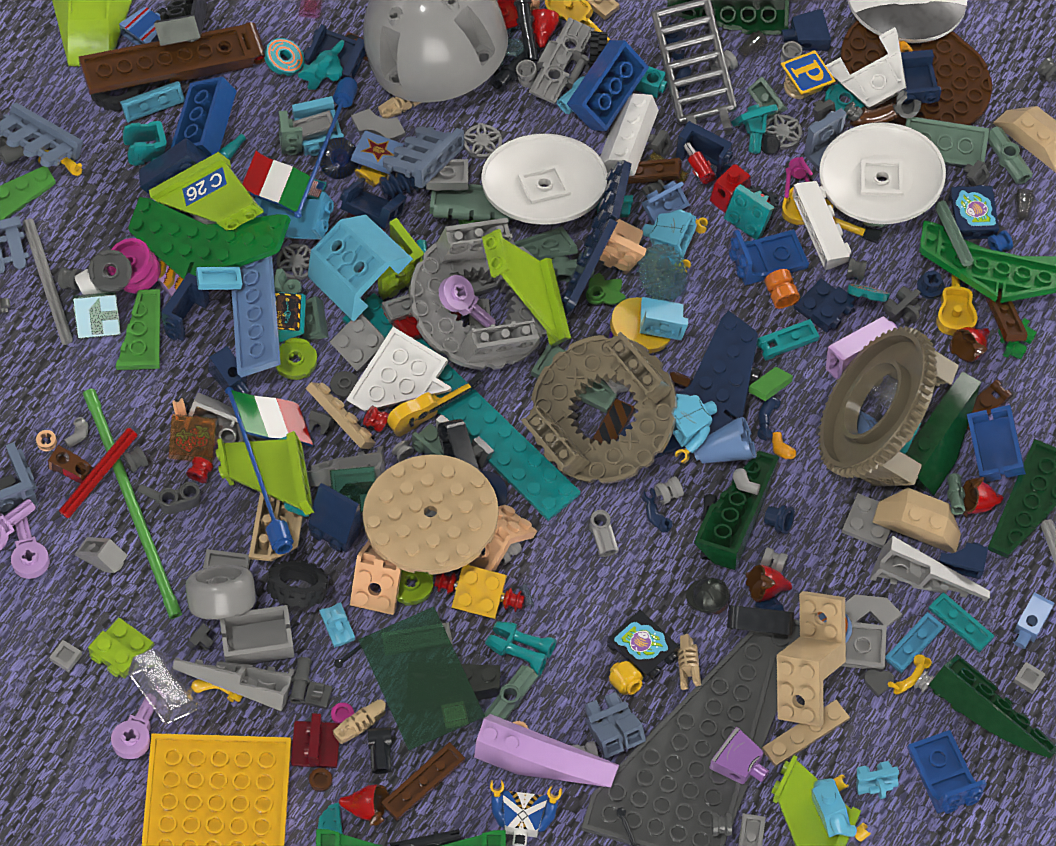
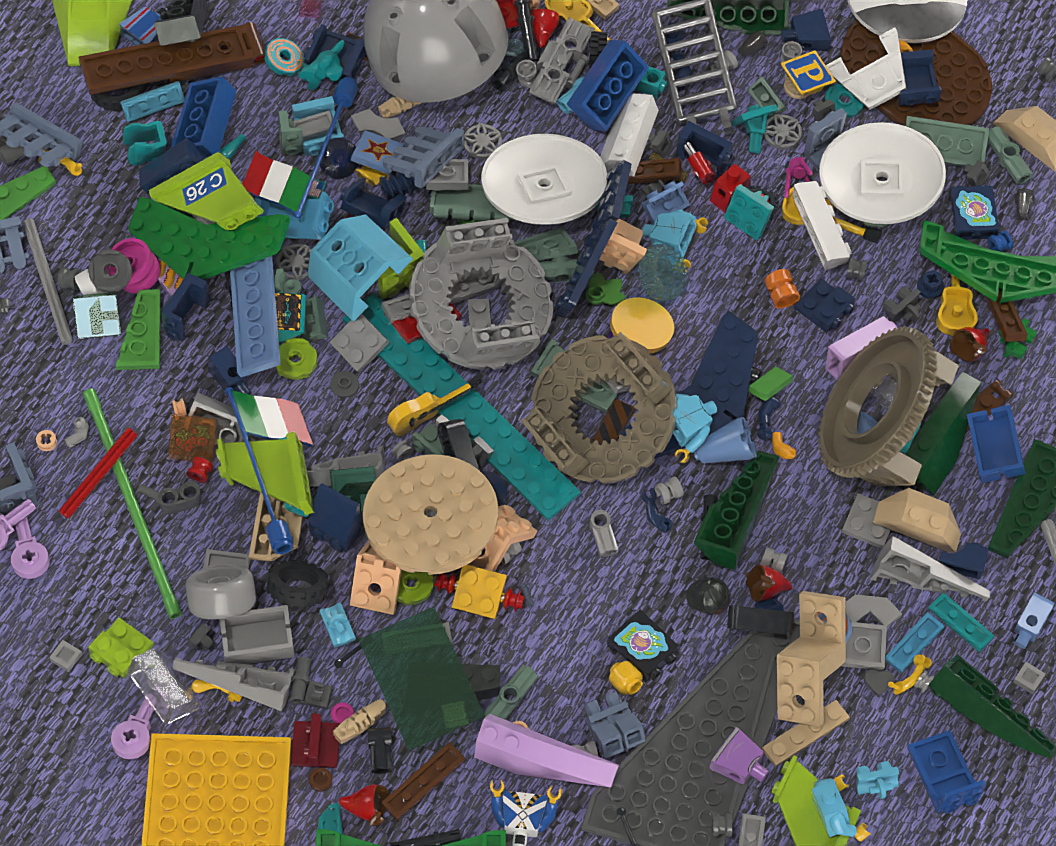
(69, 464): reddish brown leg -> none
(102, 554): light grey slope -> none
(135, 459): dark grey wheel -> none
(218, 278): medium azure tile -> none
(321, 418): dark grey tile -> none
(345, 419): tan plate -> none
(375, 418): red wheel -> none
(399, 374): white wing -> none
(458, 296): lavender piece -> none
(509, 631): teal piece -> none
(532, 281): lime piece -> none
(662, 318): medium azure bracket -> none
(681, 378): reddish brown tile -> none
(688, 662): tan hinge -> none
(742, 482): light grey arm -> none
(765, 255): blue bracket -> none
(770, 144): black piece -> none
(780, 518): dark blue piece -> none
(788, 339): teal plate -> none
(868, 292): teal tile -> none
(885, 114): piece -> none
(954, 233): sand green axle -> none
(956, 494): sand green pin -> none
(979, 497): hat -> none

